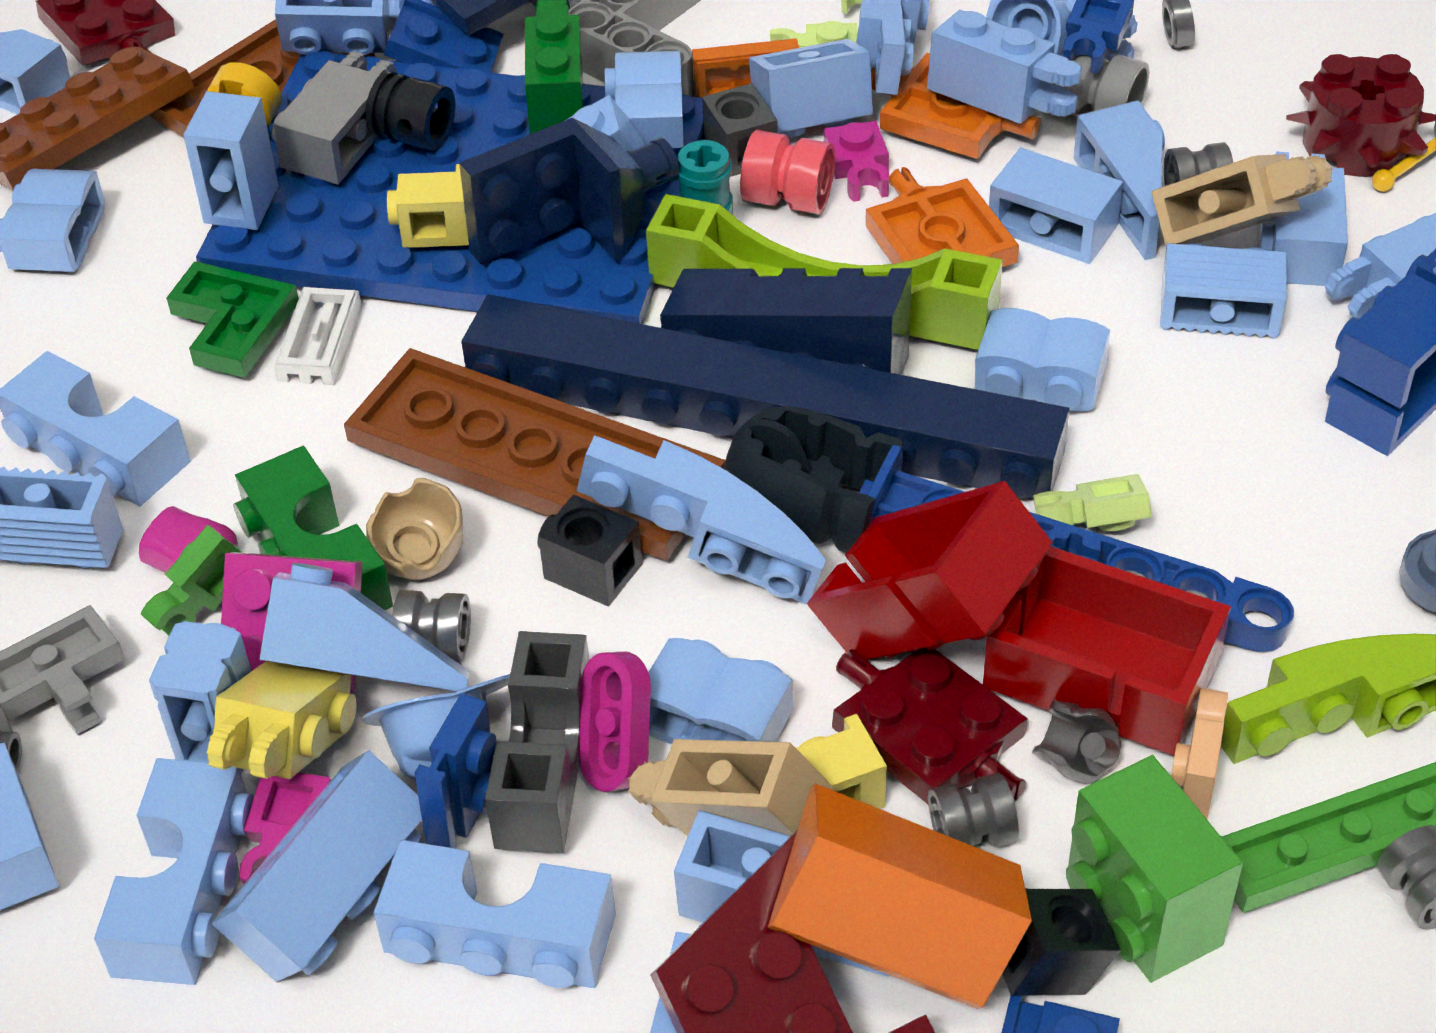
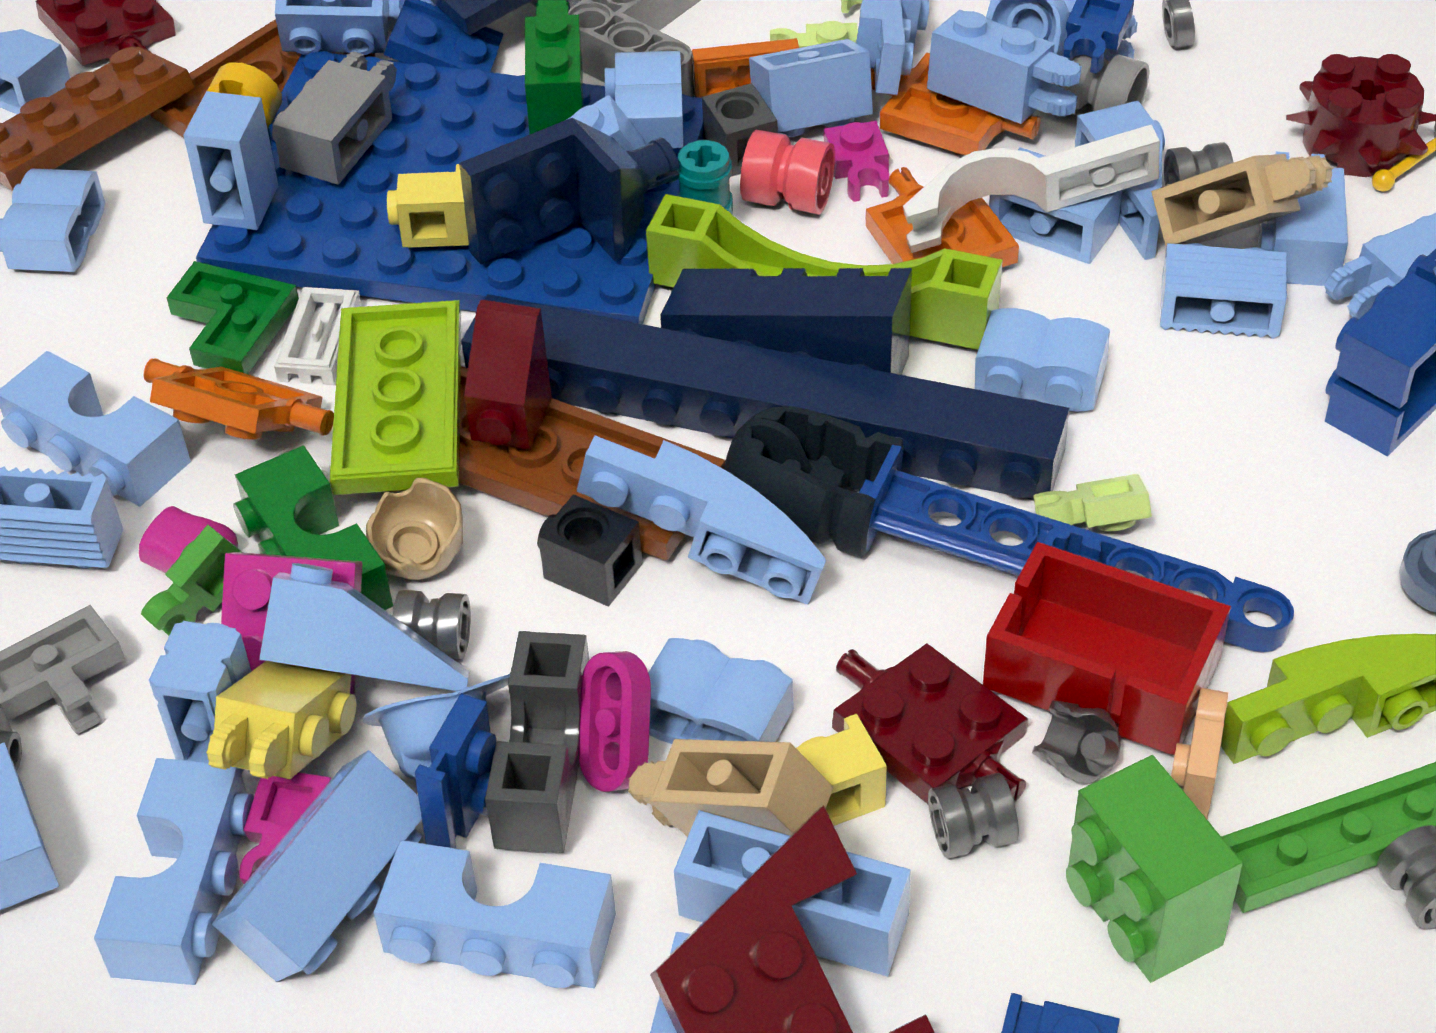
(235, 400): none -> orange plate
(397, 397): none -> lime tile
(406, 110): black piece -> none
(507, 375): none -> dark red slope
(901, 898): orange slope -> none
(932, 573): red piece -> none
(1048, 181): none -> white piece
(1063, 946): black brick -> none

